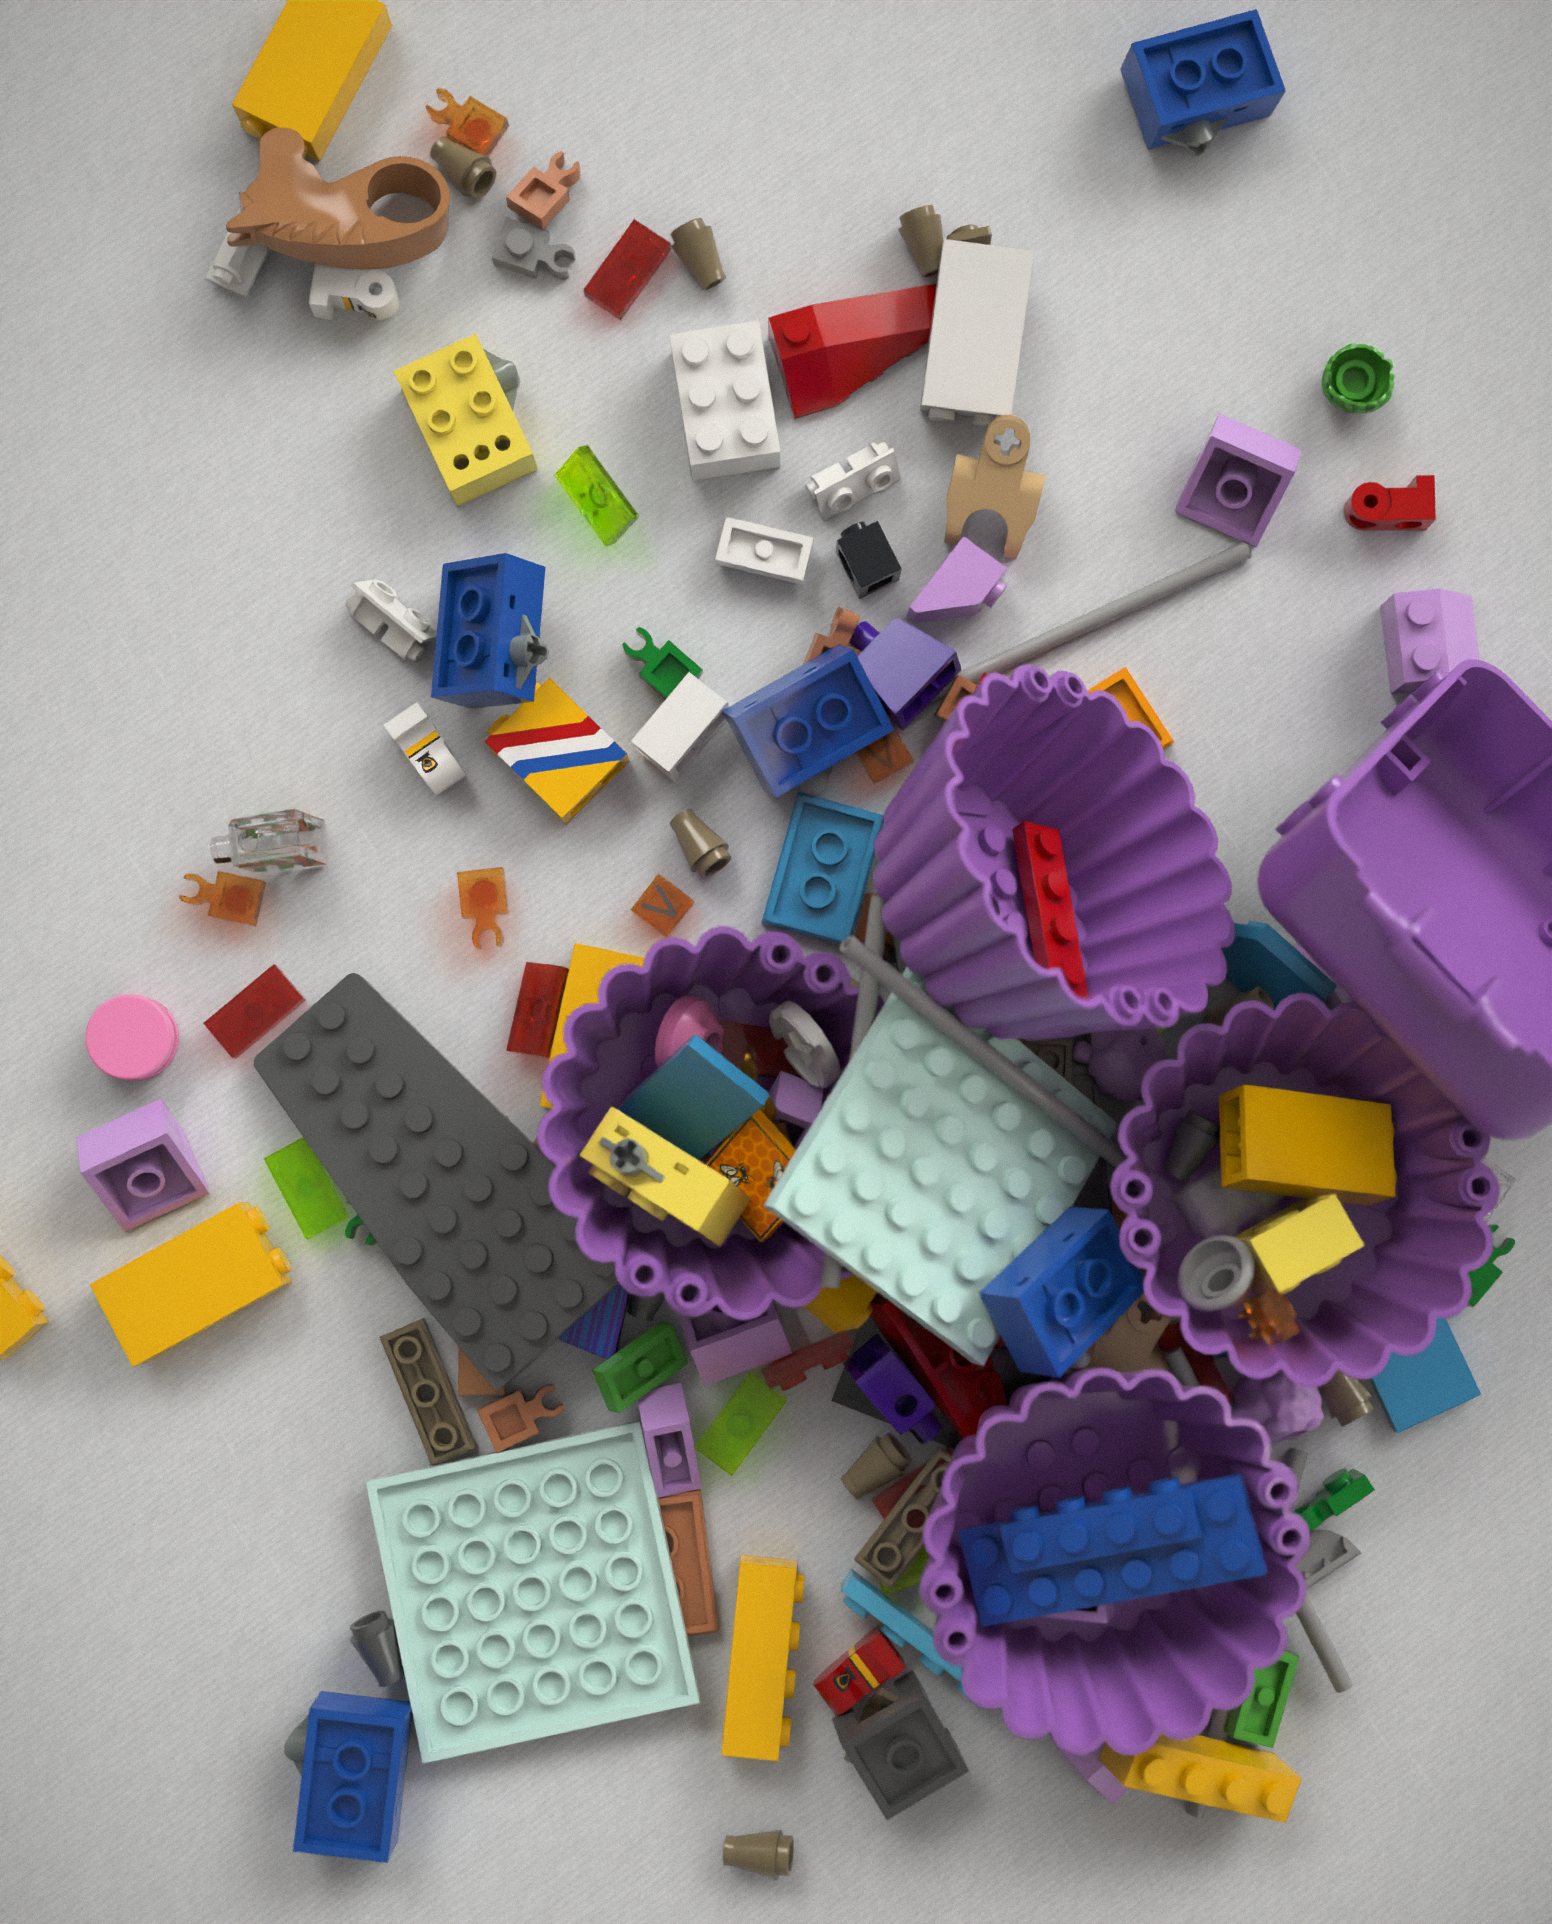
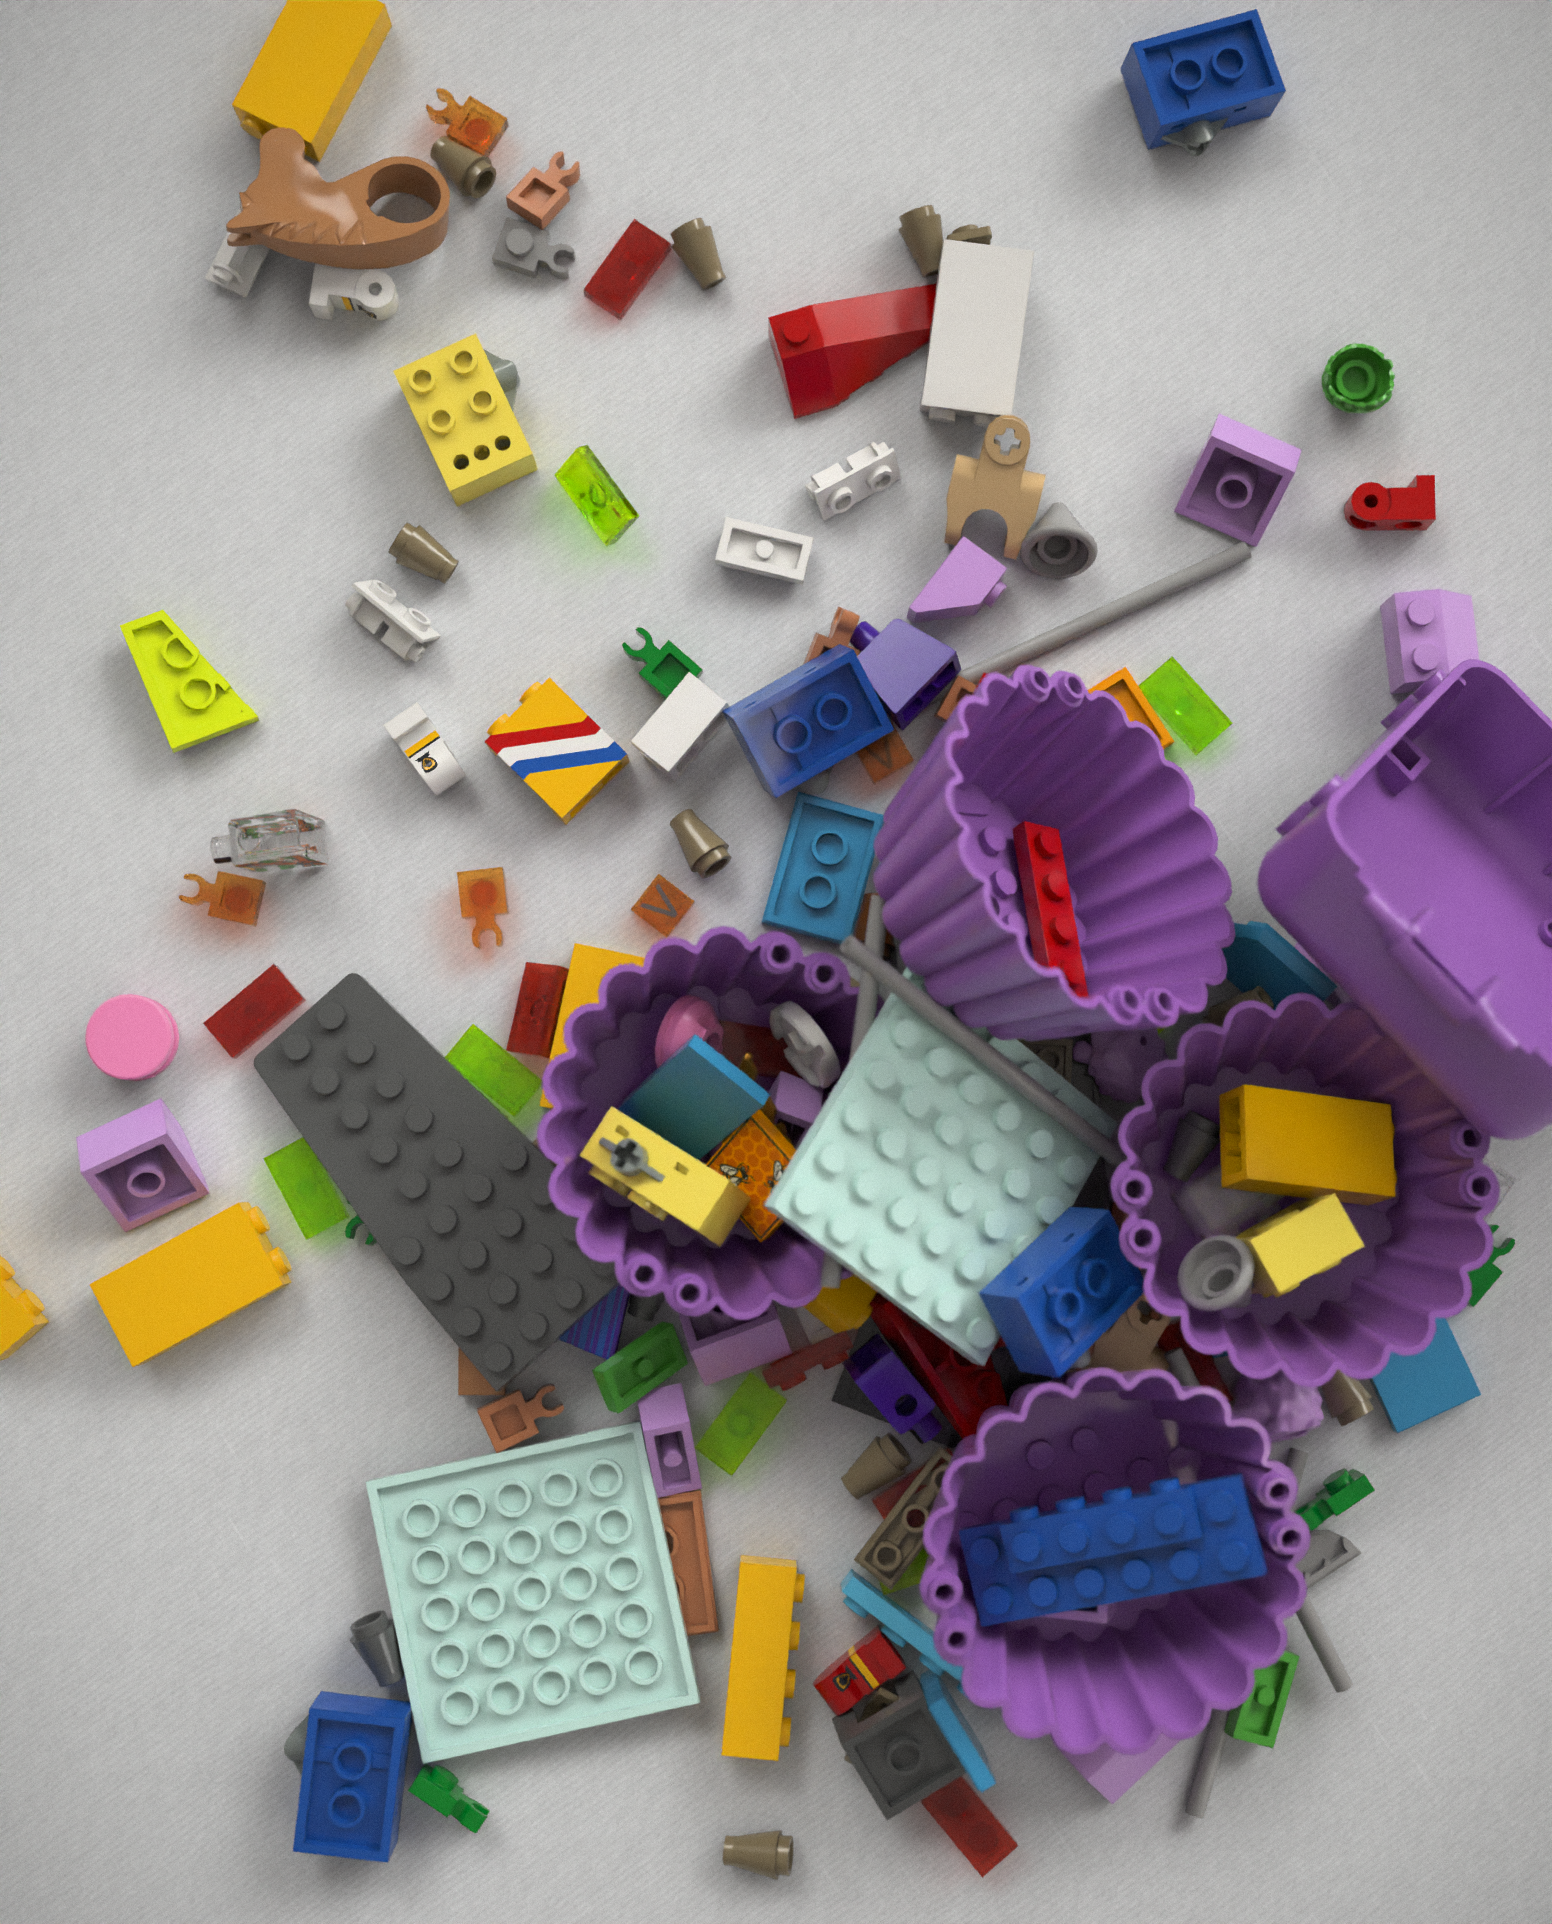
(183, 687): none -> neon yellow wing
(422, 553): none -> dark tan cone
(439, 1420): dark tan tile -> none
(440, 1791): none -> green plate
(489, 631): blue piece -> none
(494, 1070): none -> clear neon green plate
(725, 400): white brick -> none
(867, 558): black brick -> none
(957, 1730): none -> dark azure tile
(970, 1824): none -> clear red plate
(1058, 545): none -> light grey hat
(1184, 705): none -> clear neon green plate
(1210, 1774): yellow brick -> none
(1270, 1317): clear orange plate -> none

